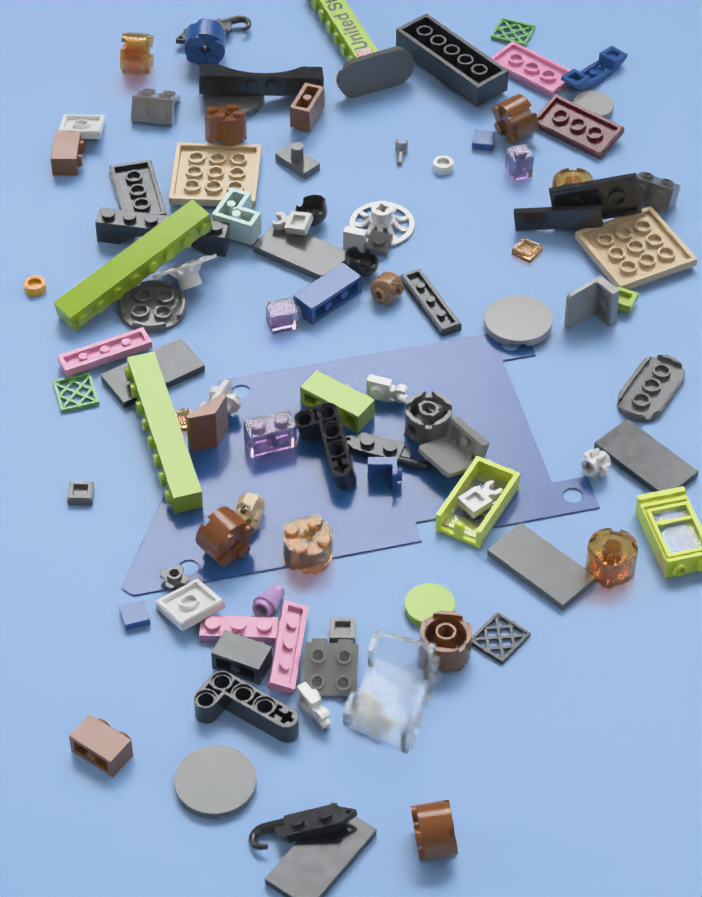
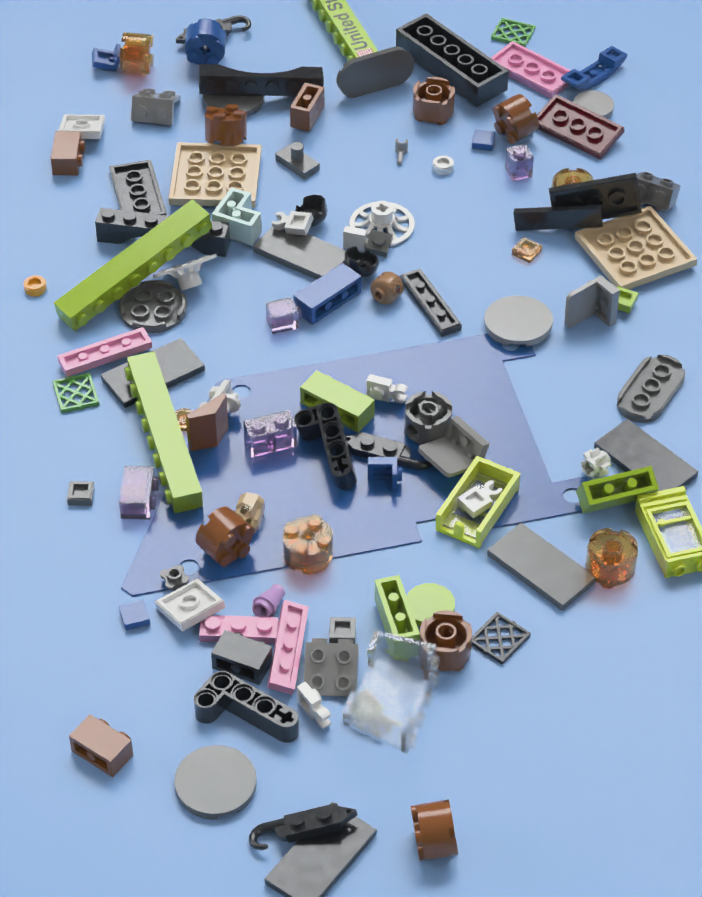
(106, 59): none -> blue bracket
(137, 492): none -> clear purple brick
(395, 607): none -> brick
(433, 100): none -> brick
(616, 489): none -> lime brick

